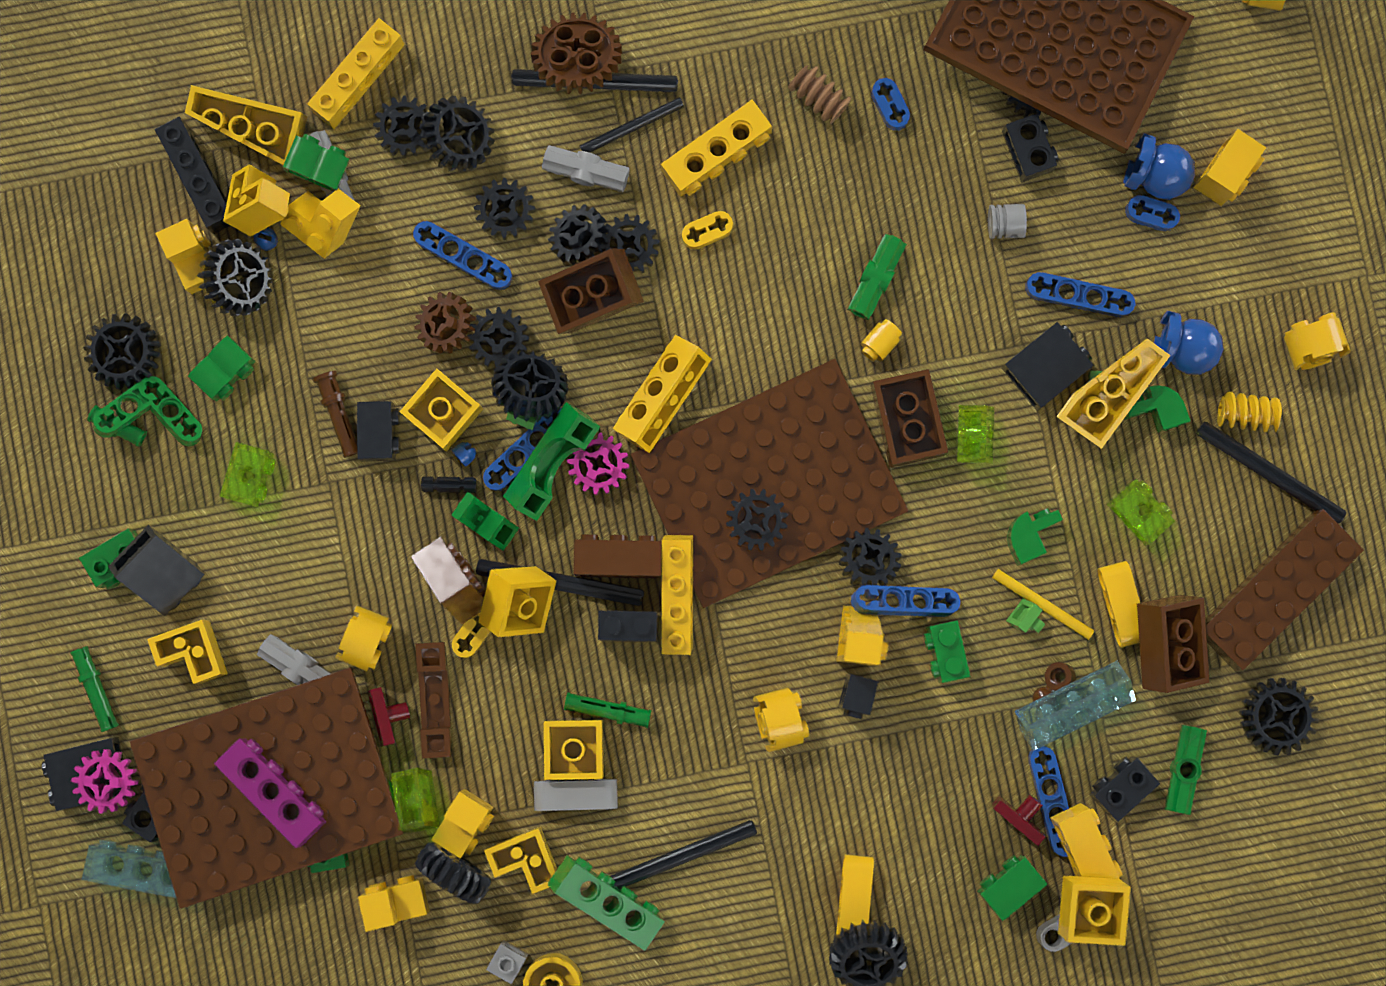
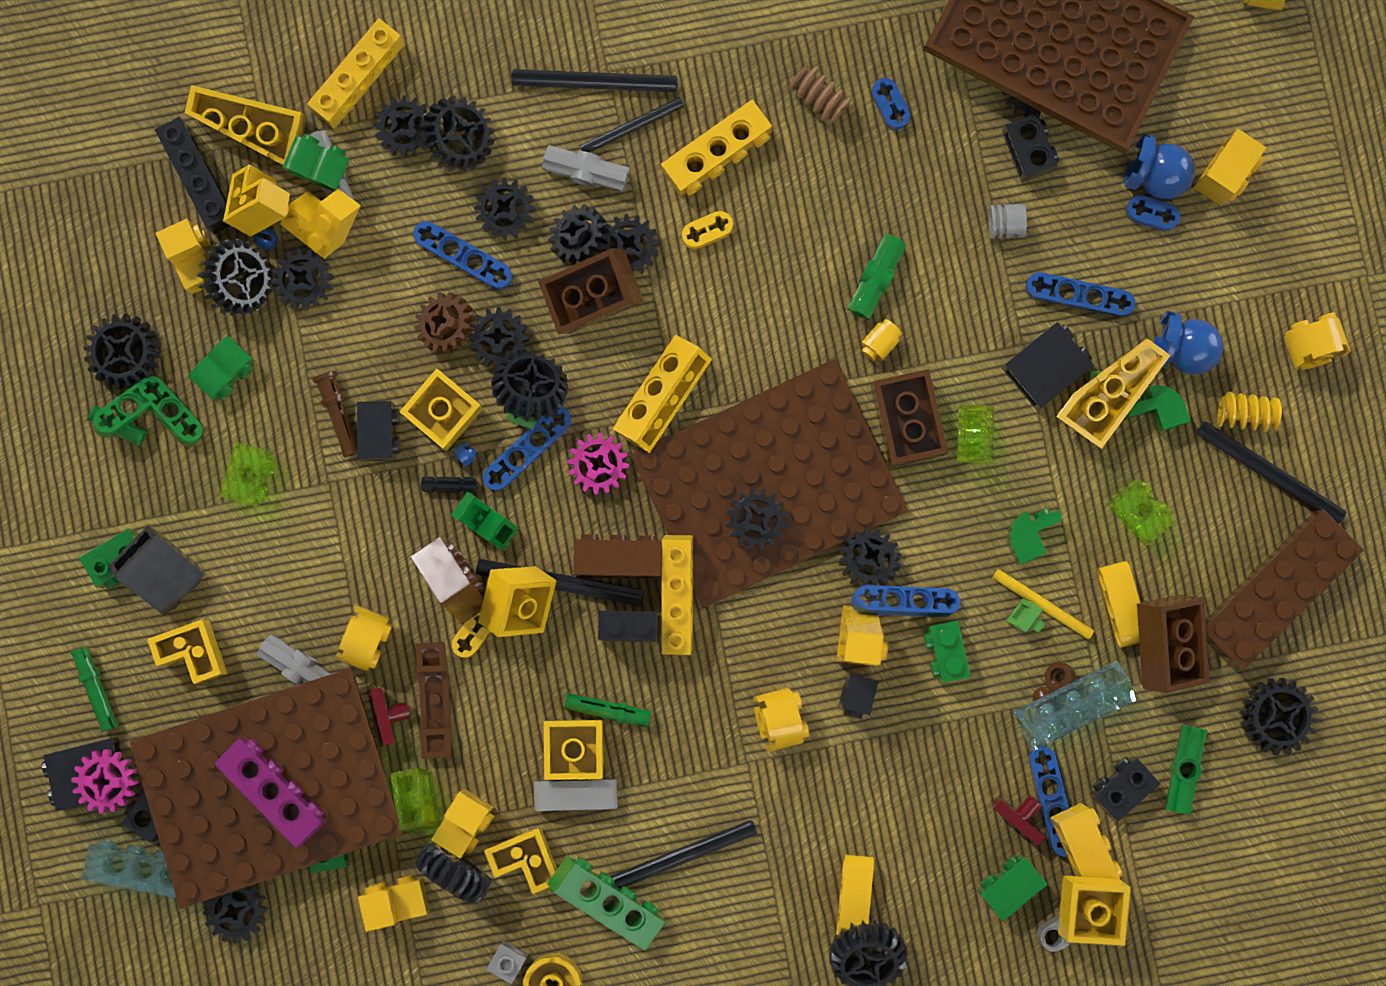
(239, 921): none -> black gear
(295, 287): none -> black gear
(532, 486): green arch -> none
(576, 53): reddish brown gear -> none

